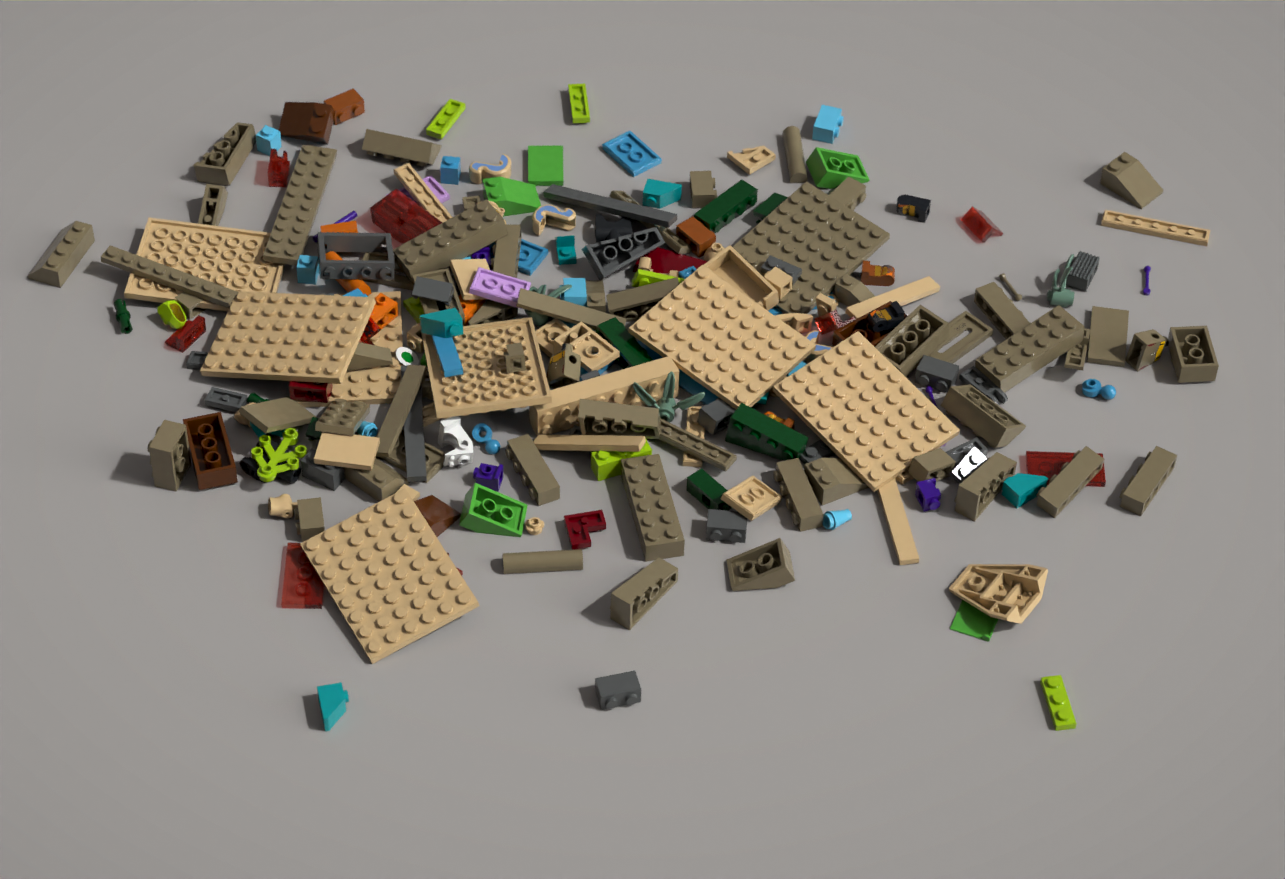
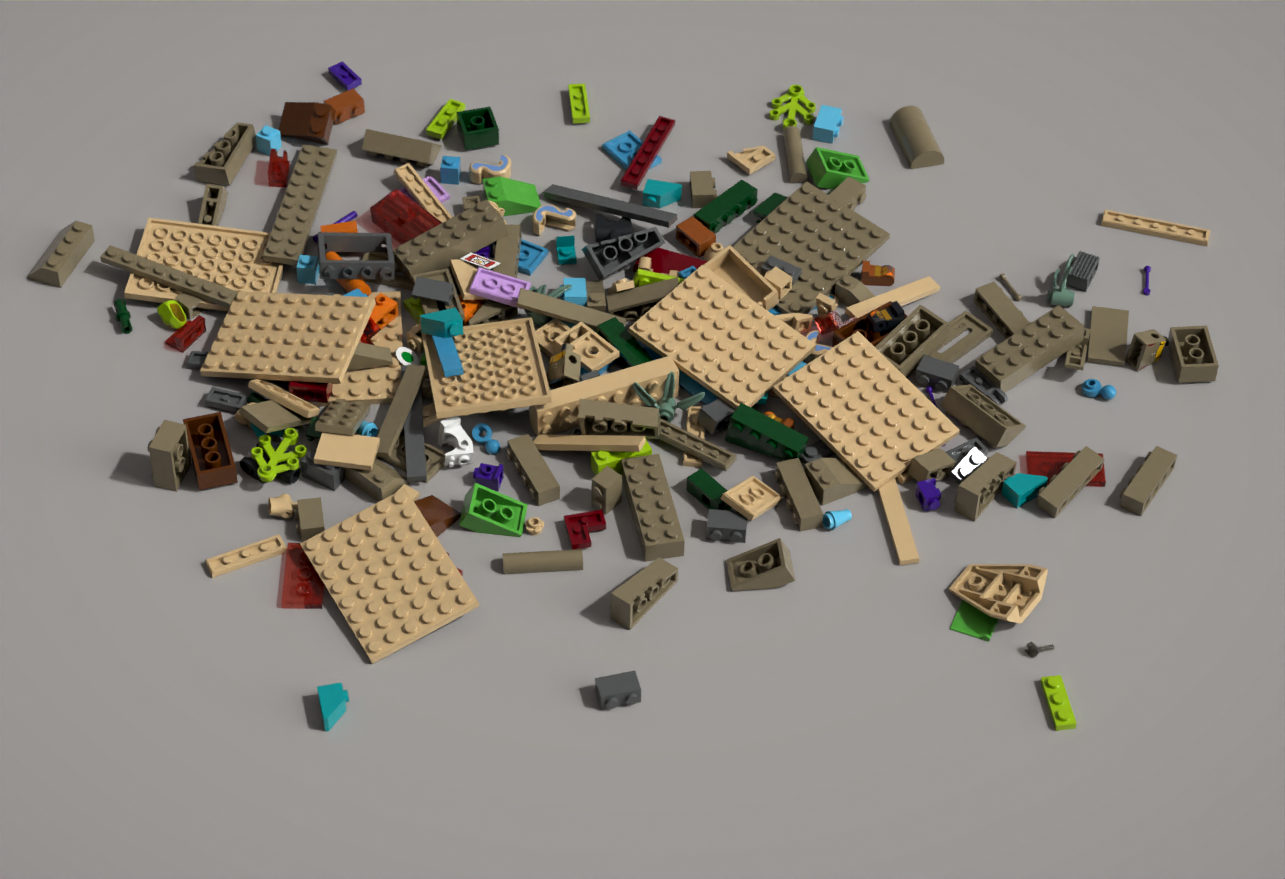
(246, 556): none -> tan tile
(284, 398): none -> tan tile
(345, 76): none -> dark purple plate
(477, 128): none -> dark green brick
(480, 261): none -> sticker
(514, 358): dark tan brick -> none
(545, 165): bright green tile -> none
(606, 490): none -> dark tan brick
(621, 285): none -> tan plate
(647, 153): none -> dark red tile
(668, 235): dark tan tile -> none
(794, 93): none -> lime plant
(914, 207): black leg -> none
(915, 138): none -> dark tan brick
(980, 224): clear red panel -> none
(1033, 650): none -> clear smoke hand
(1130, 180): dark tan slope -> none

